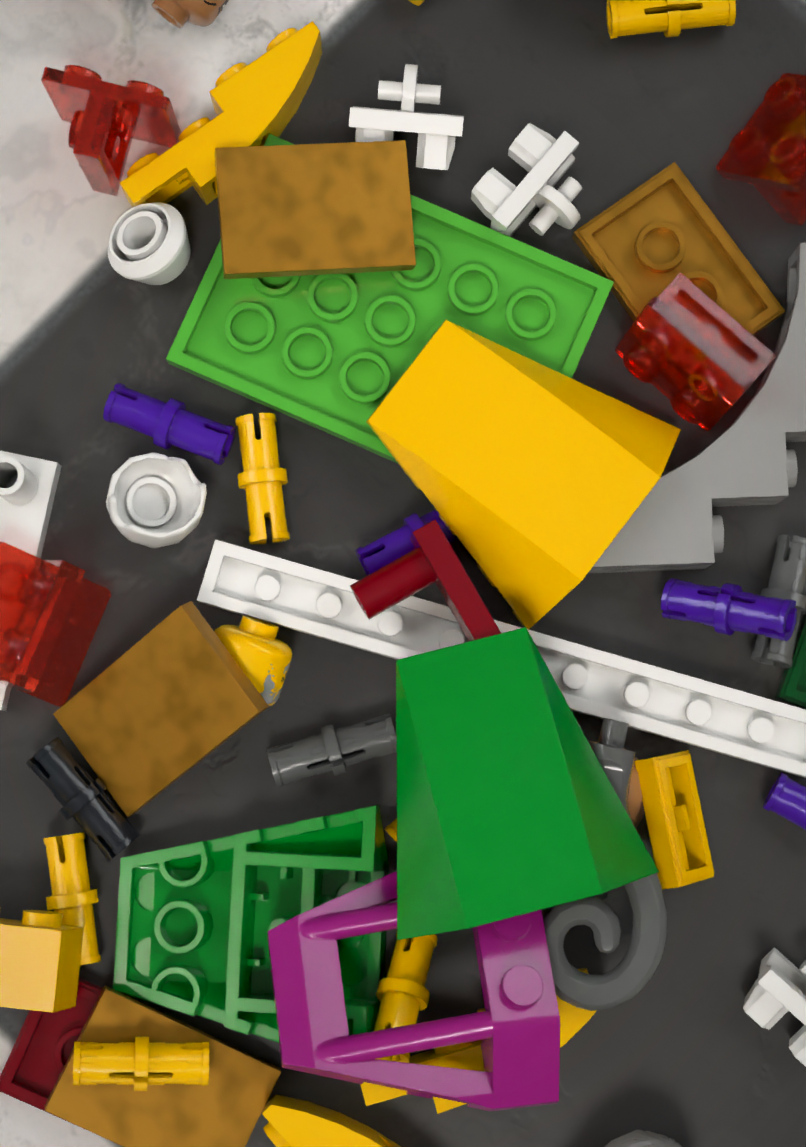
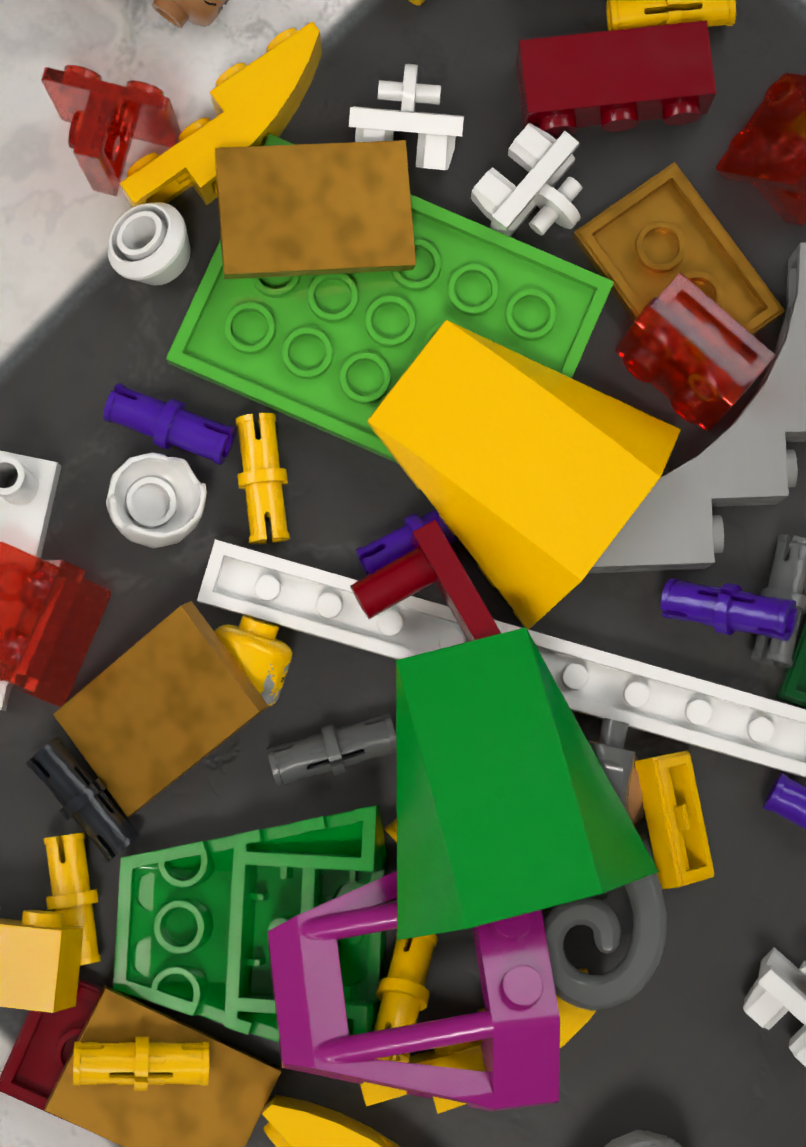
(616, 78): none -> dark red brick

